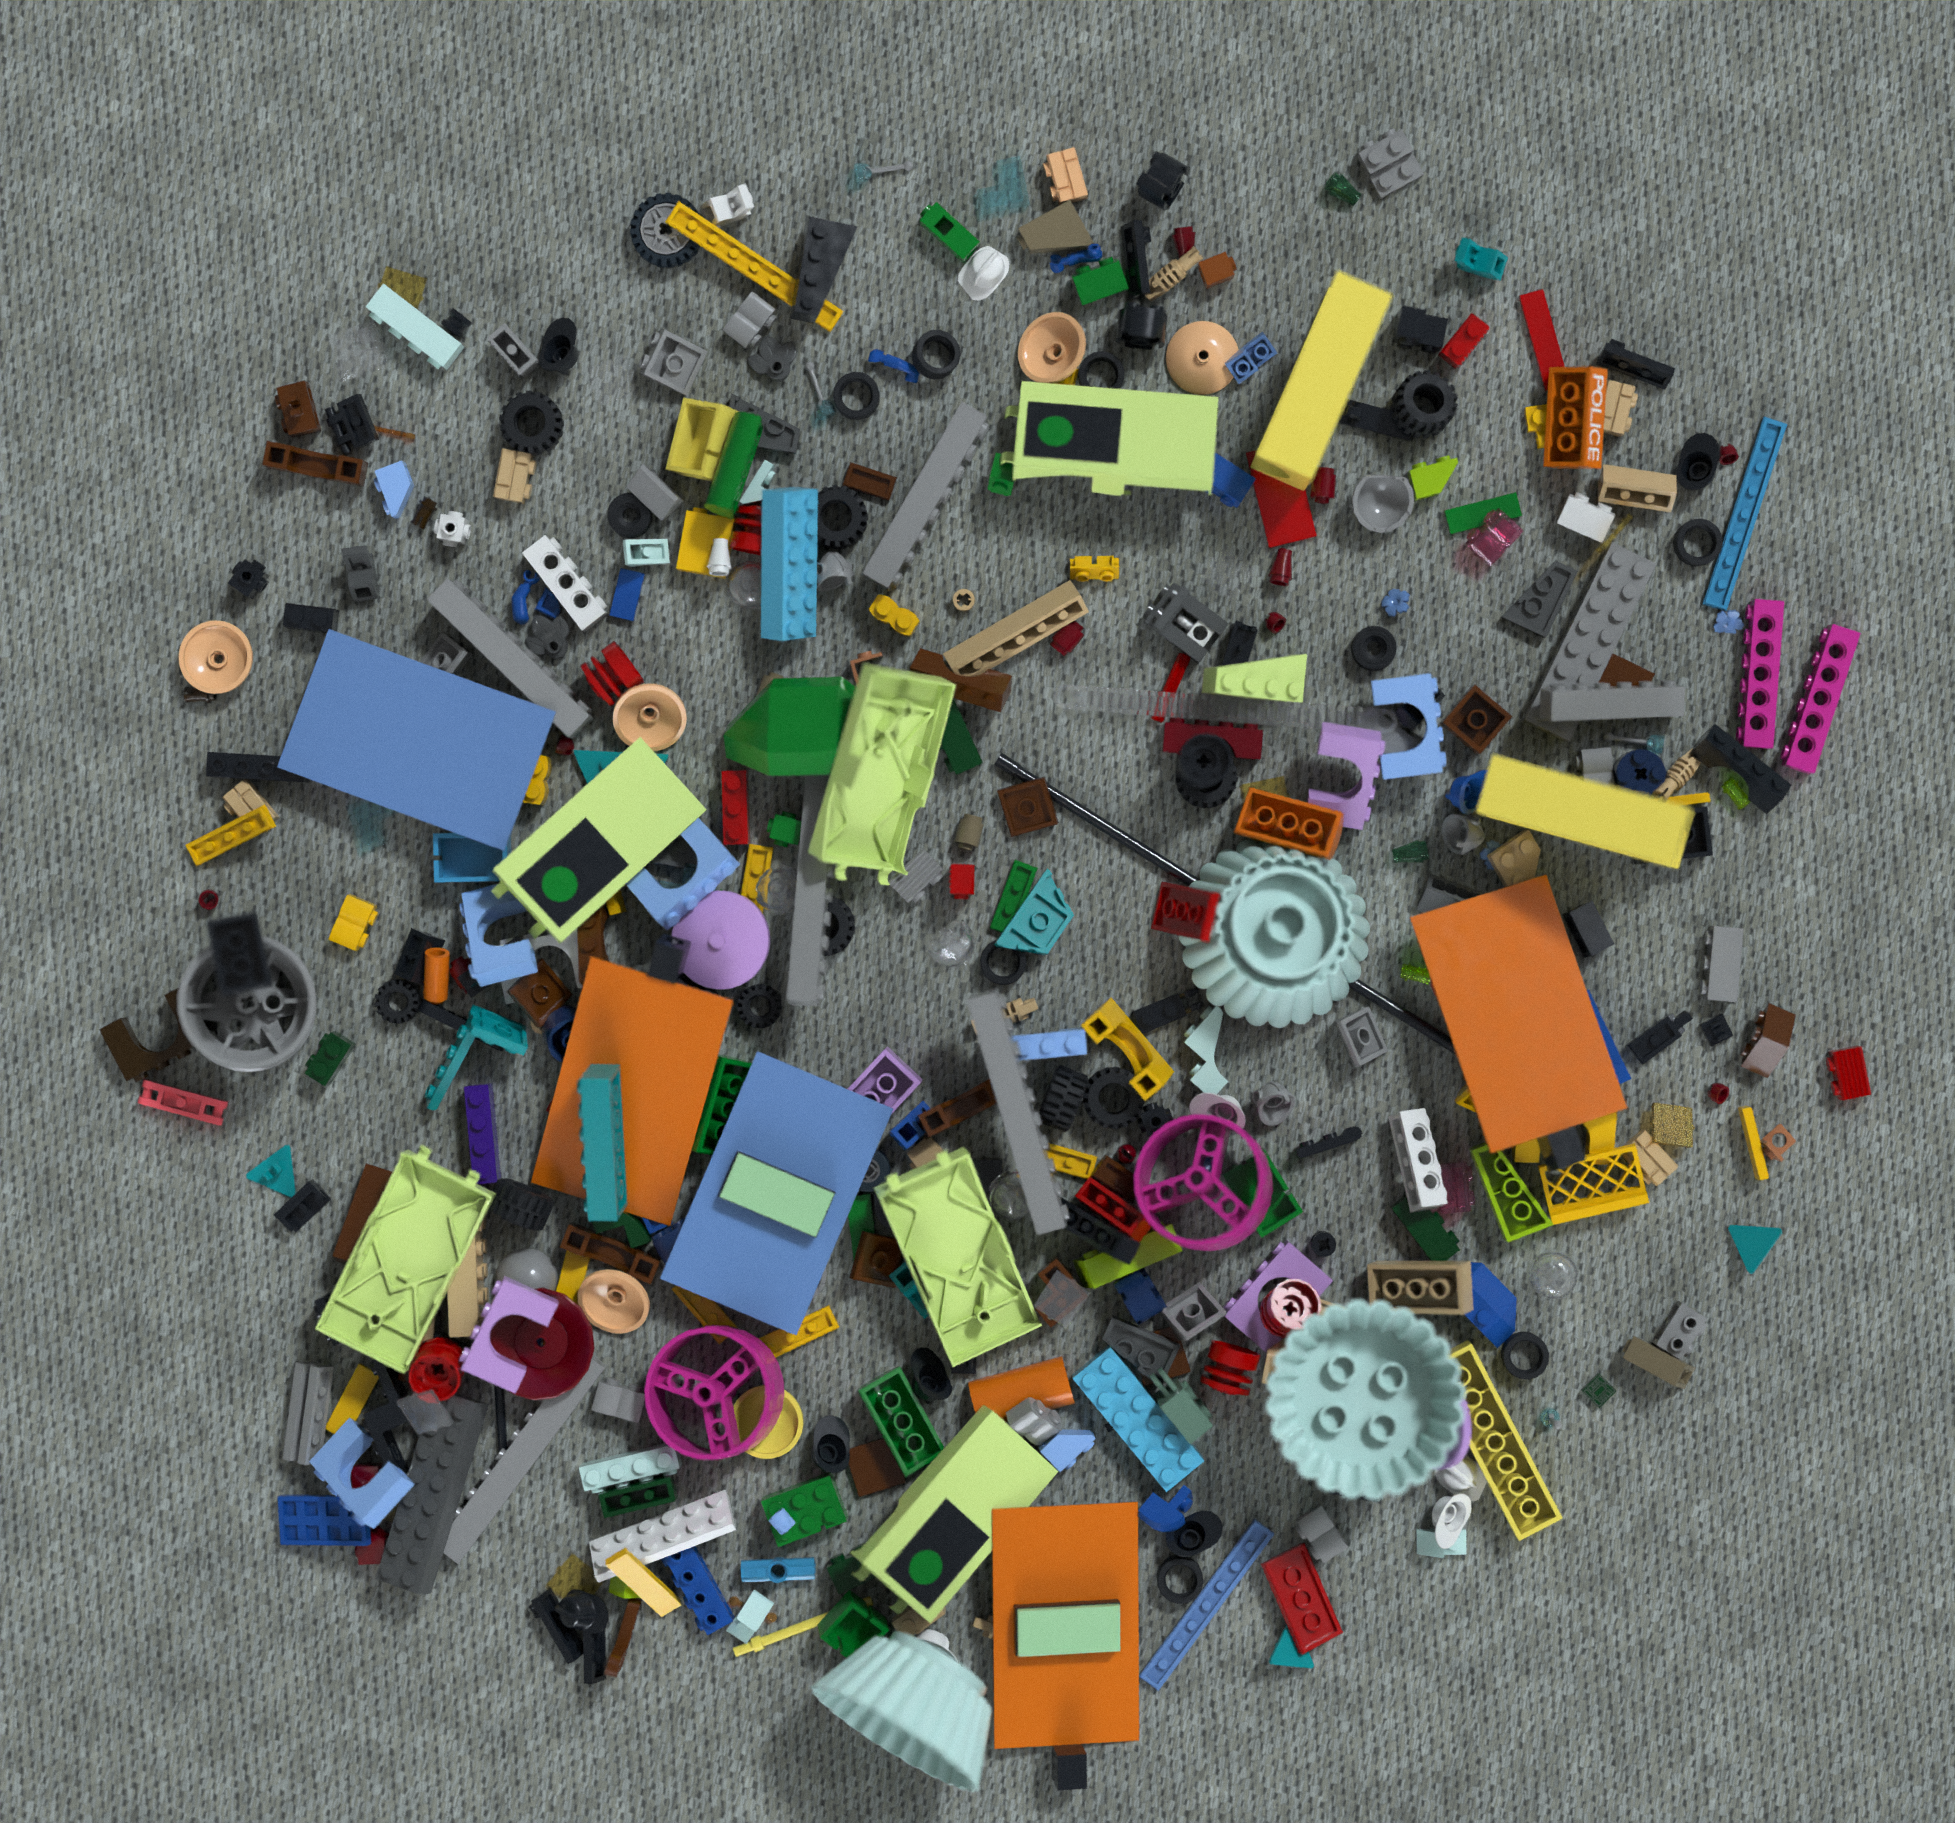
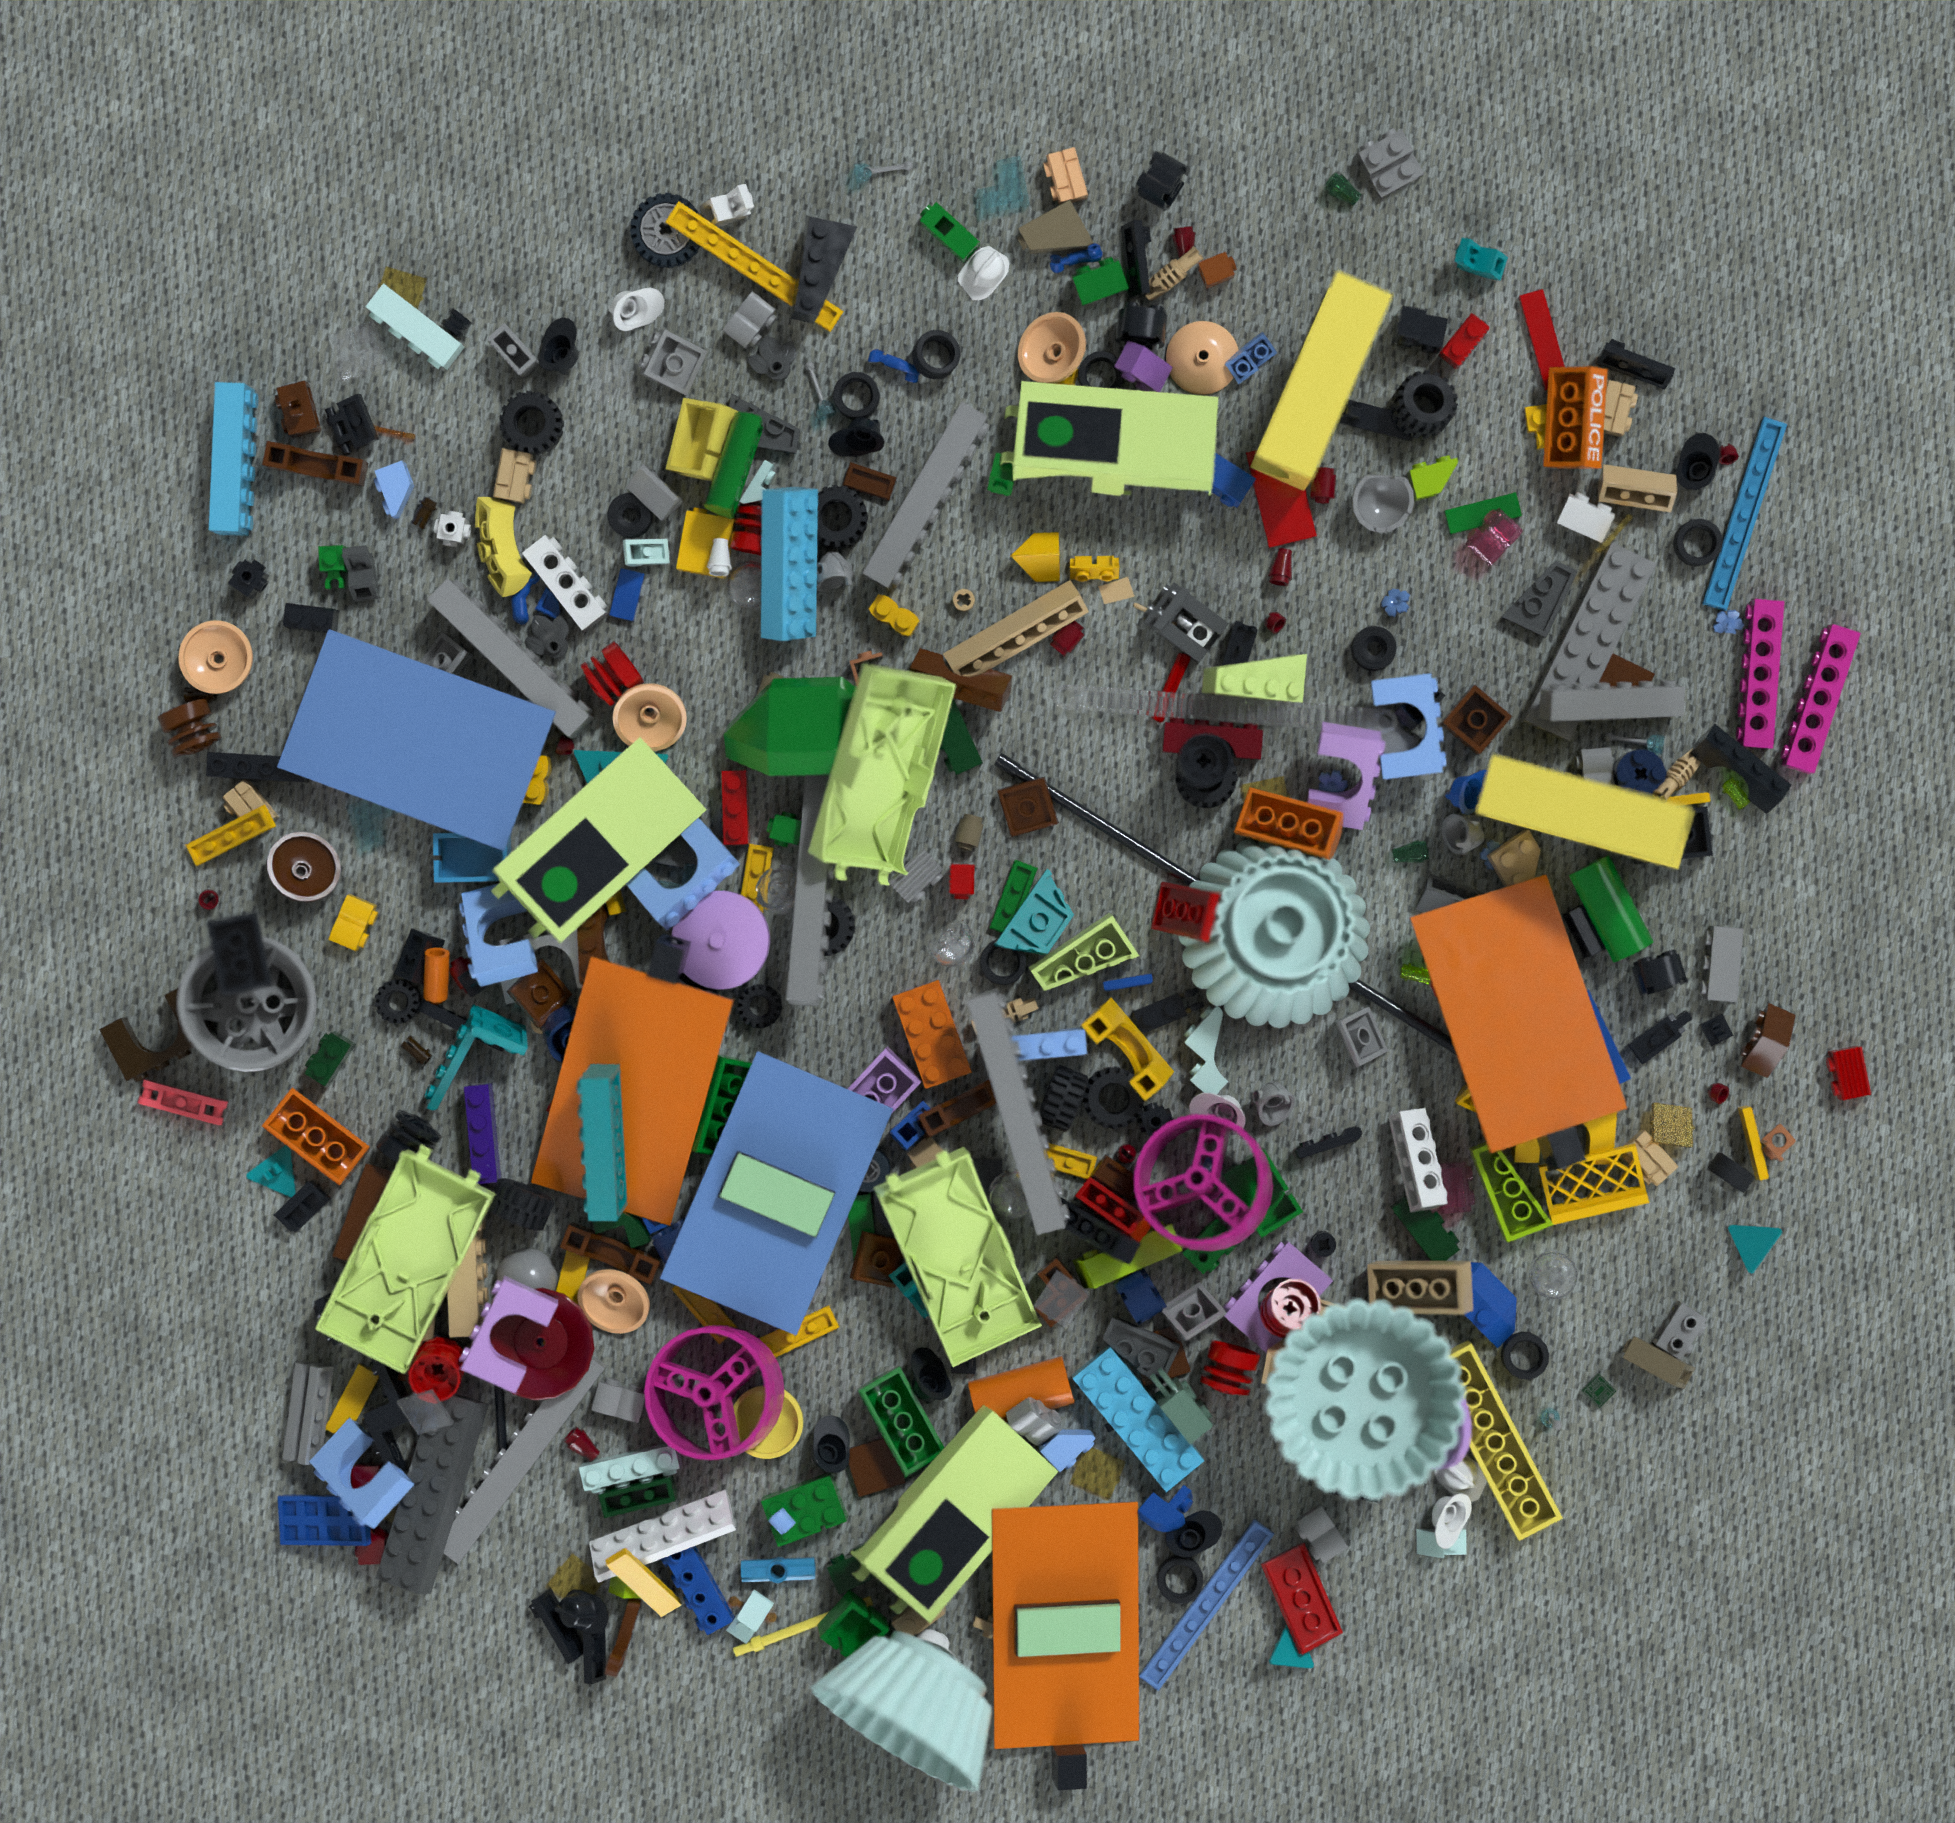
(189, 728): none -> reddish brown wheel
(232, 459): none -> medium azure brick
(305, 853): none -> reddish brown dish
(316, 1137): none -> orange brick
(332, 563): none -> green brick
(410, 1135): none -> black wheel
(418, 1052): none -> dark brown pin
(499, 547): none -> light yellow brick
(579, 1442): none -> dark red cone
(636, 308): none -> white piece
(857, 439): none -> black piece
(932, 1034): none -> orange brick
(1040, 557): none -> yellow slope
(1090, 950): none -> yellowish green wedge
(1098, 1472): none -> clear yellow piece
(1120, 590): none -> tan piece
(1127, 982): none -> blue tile
(1142, 367): none -> medium lavender brick
(1208, 1260): none -> green brick
(1332, 782): none -> medium blue plant
(1611, 908): none -> green brick
(1659, 973): none -> black brick
(1731, 1172): none -> black tyre

